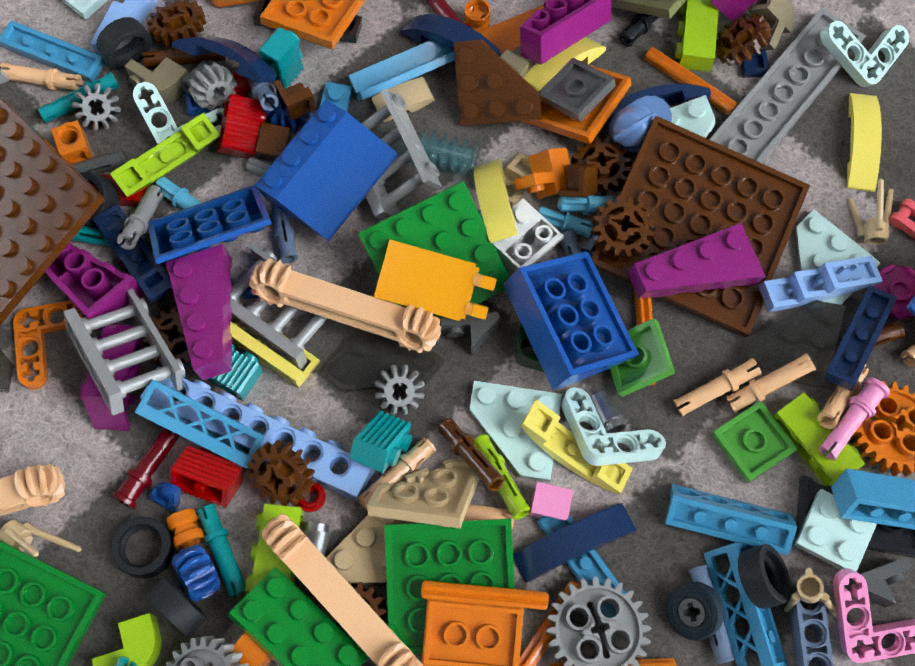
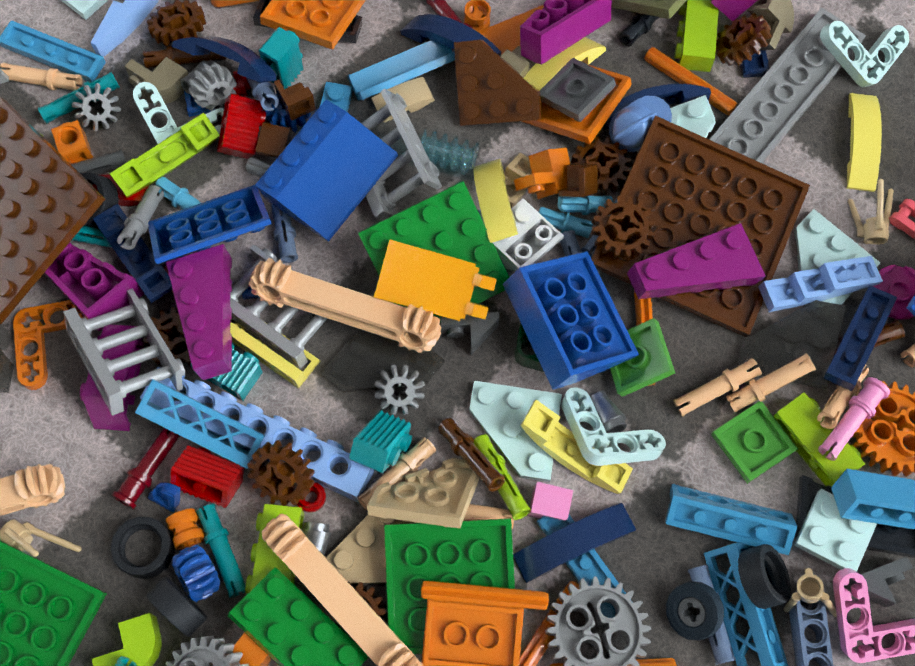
(116, 33): black tyre -> none

